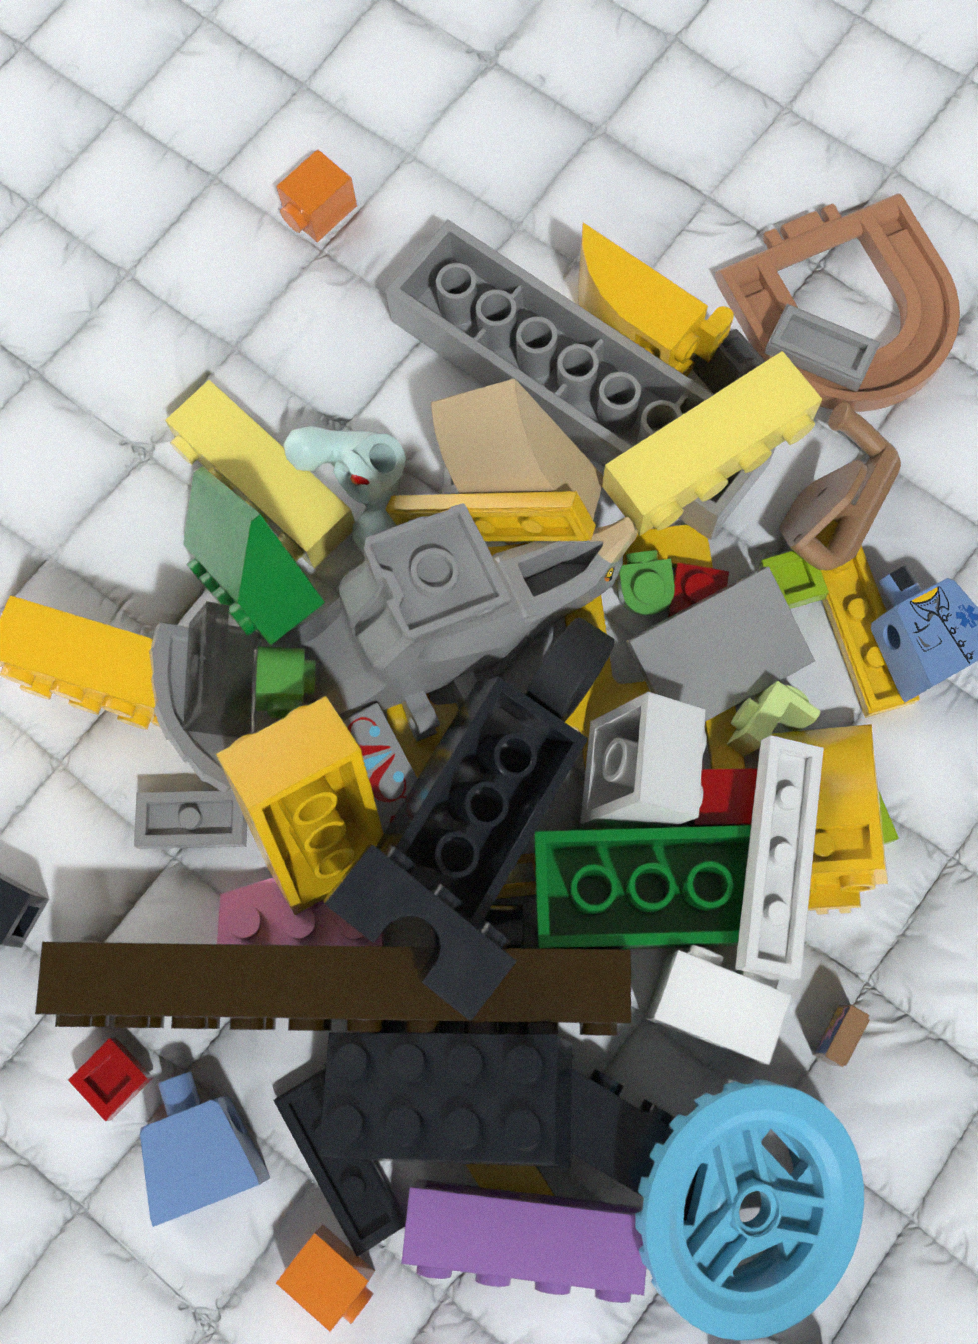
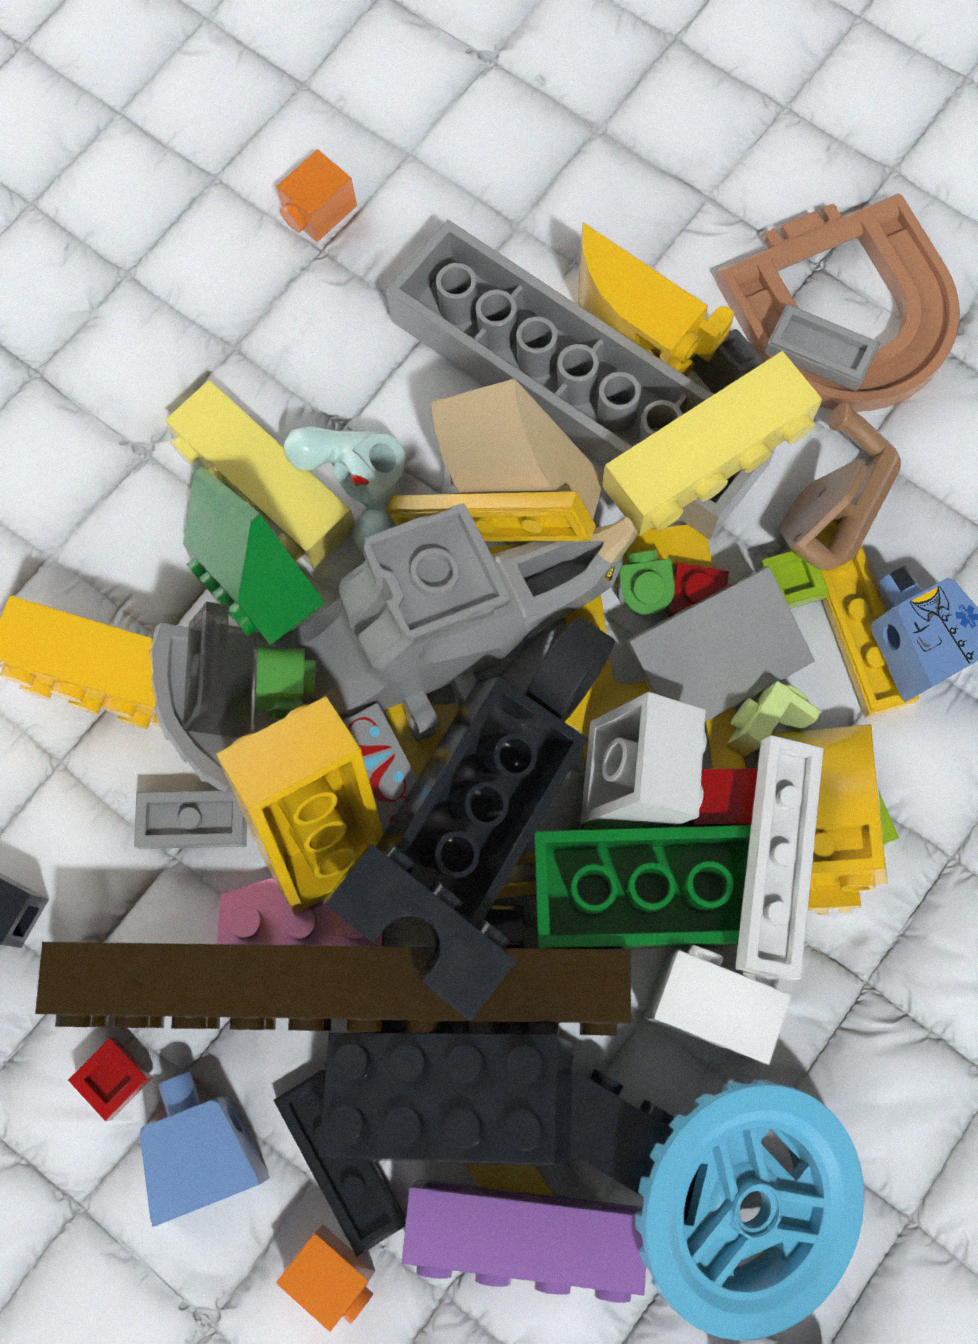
(842, 1035): medium nougat tile -> none

